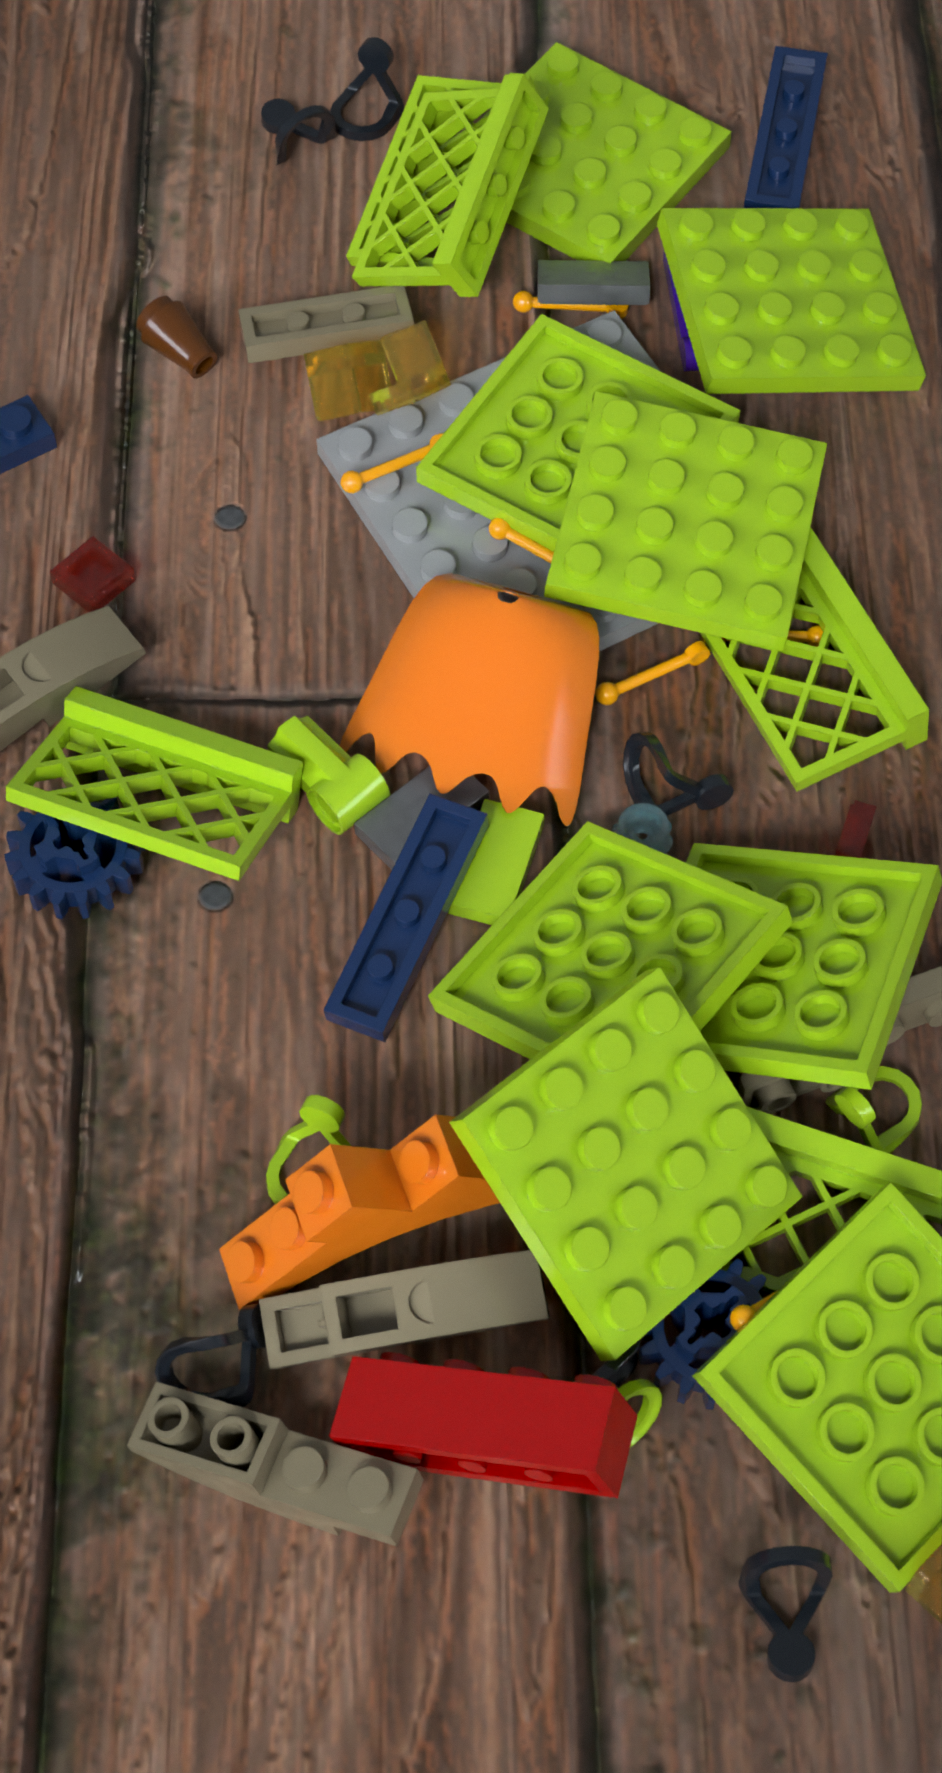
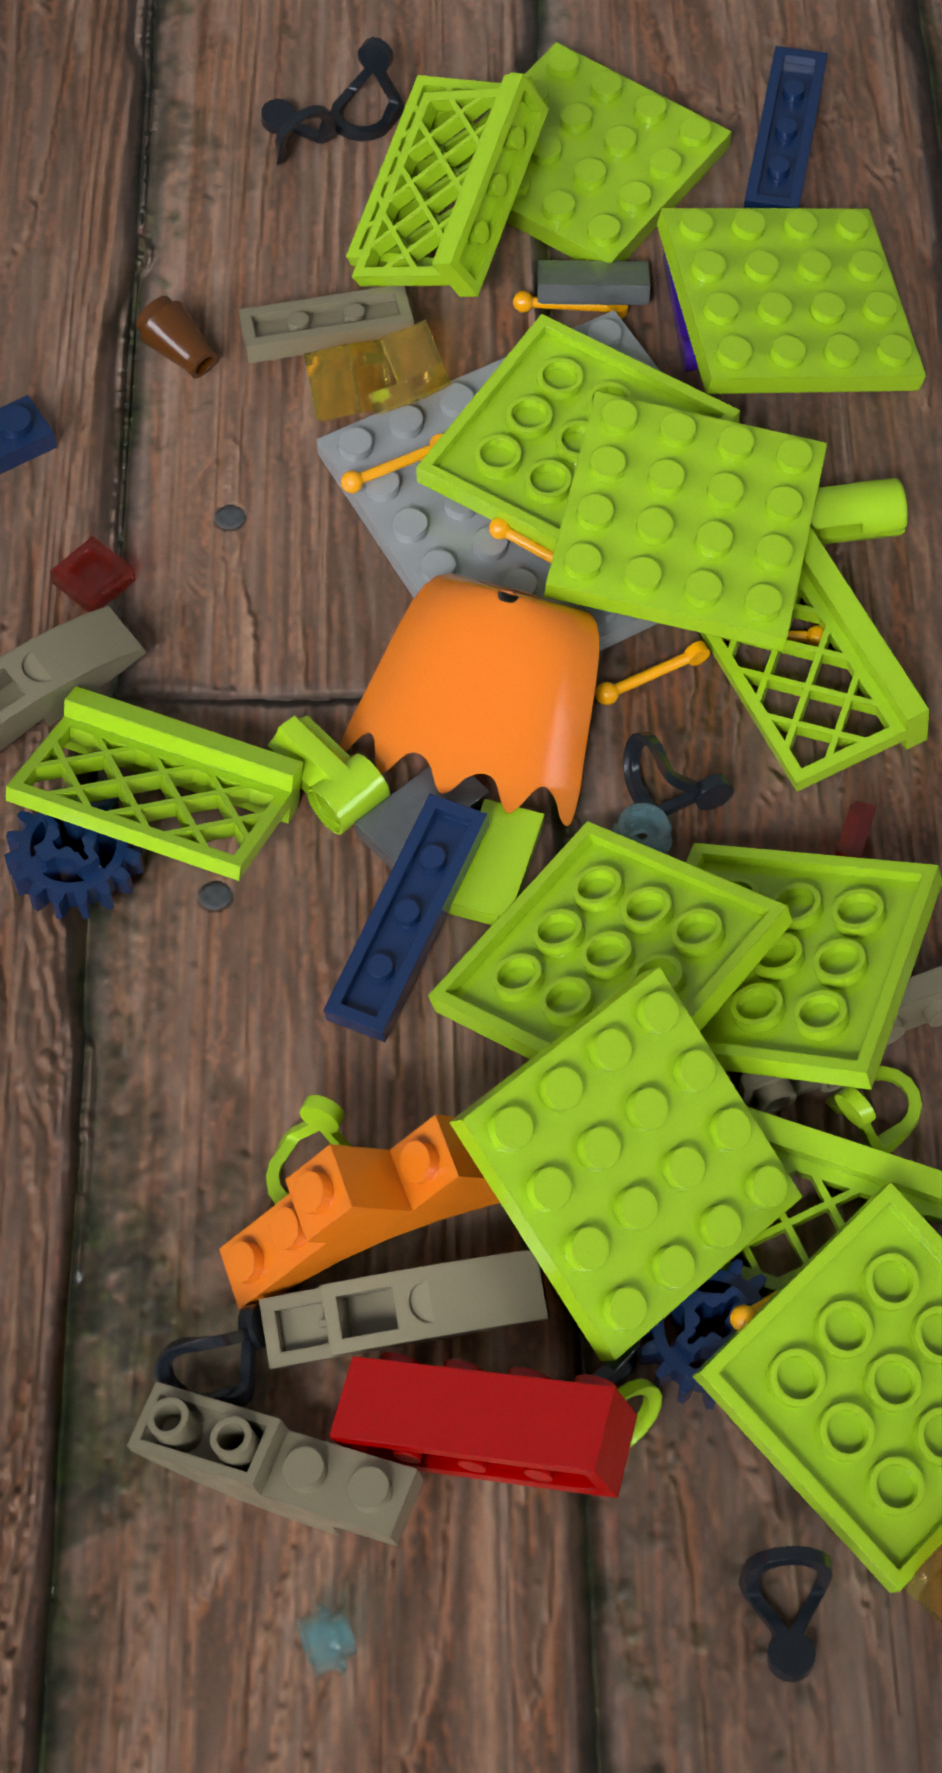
(326, 1640): none -> clear light blue plate
(860, 511): none -> lime arm

